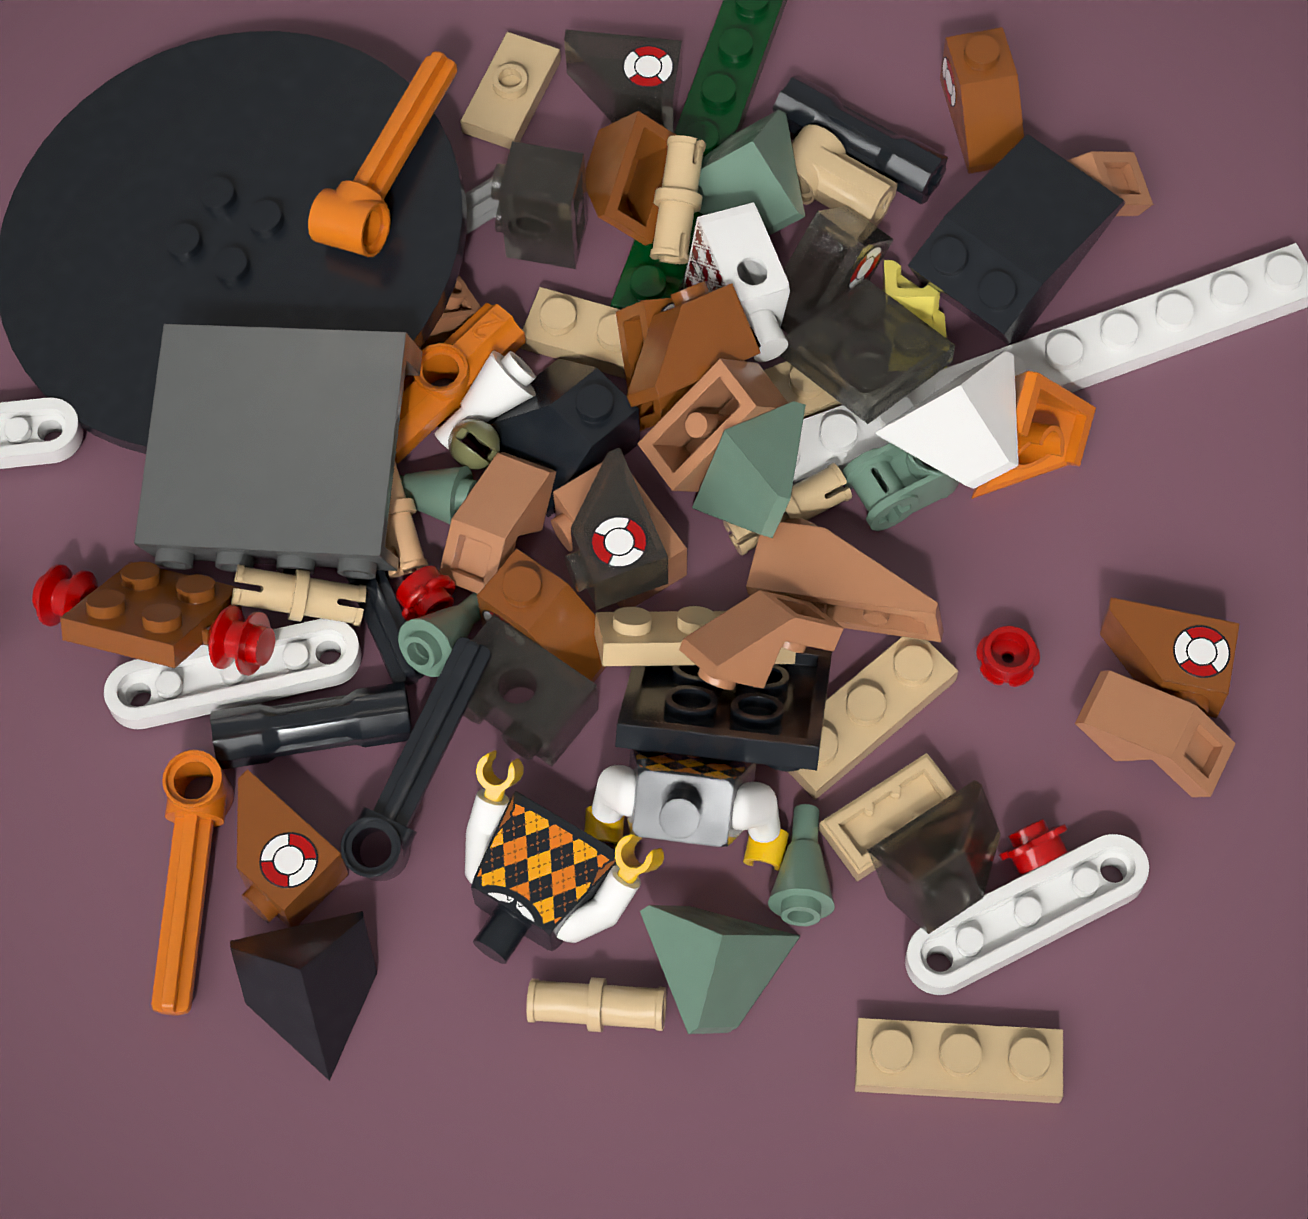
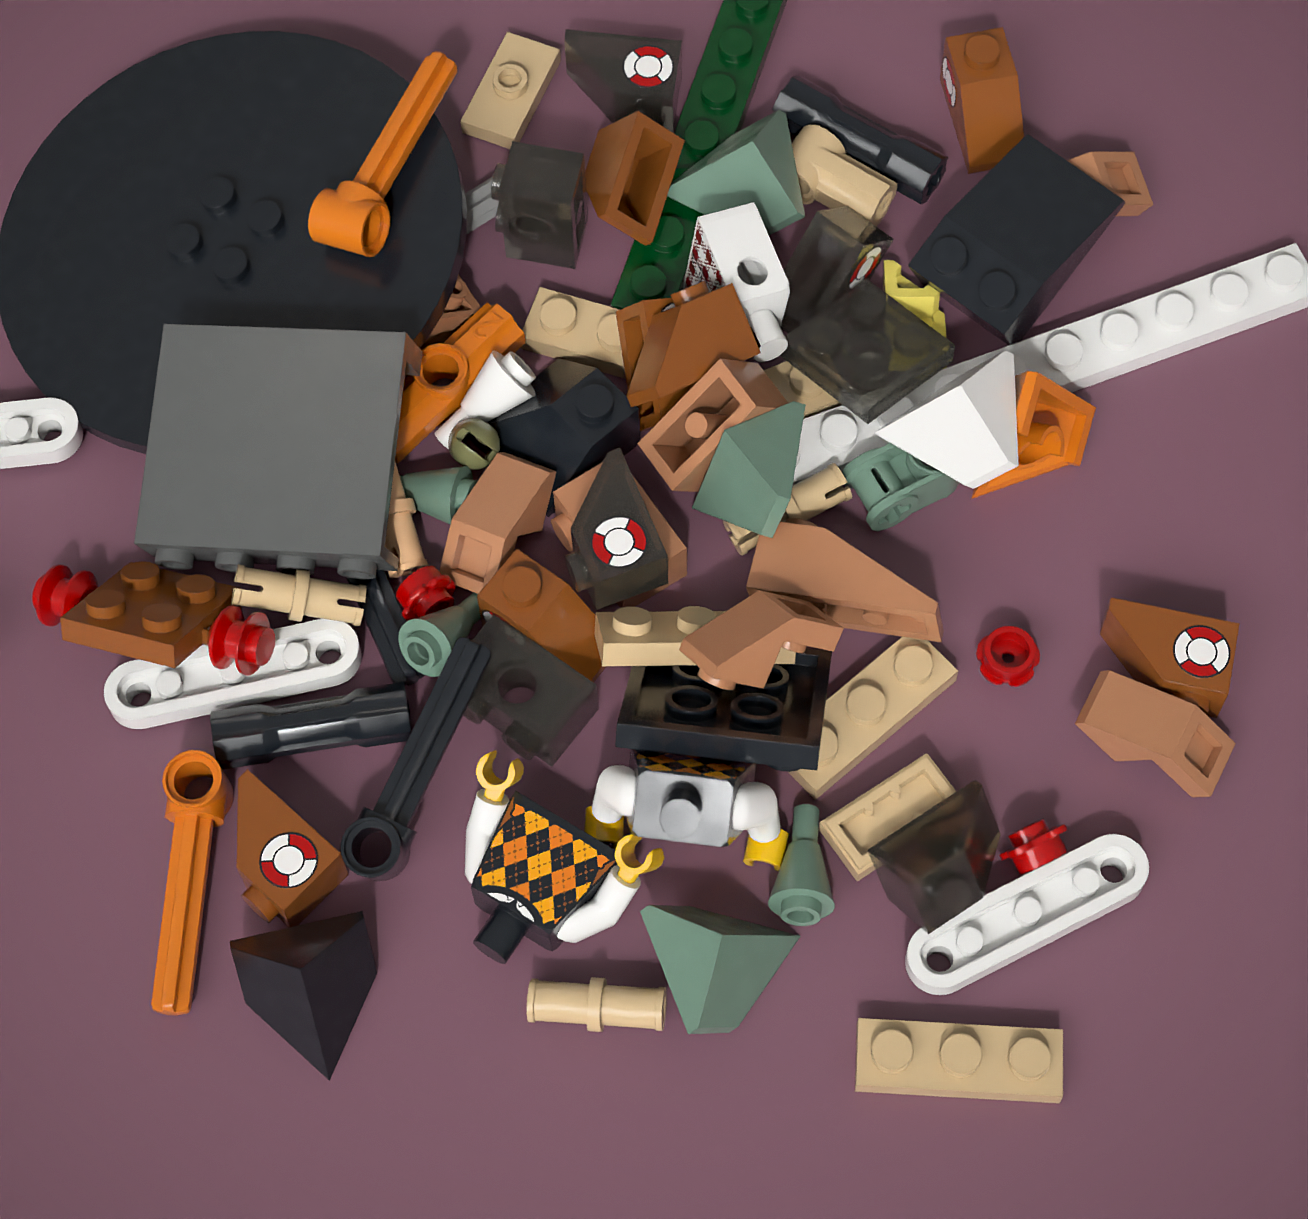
(678, 199): tan pin -> none

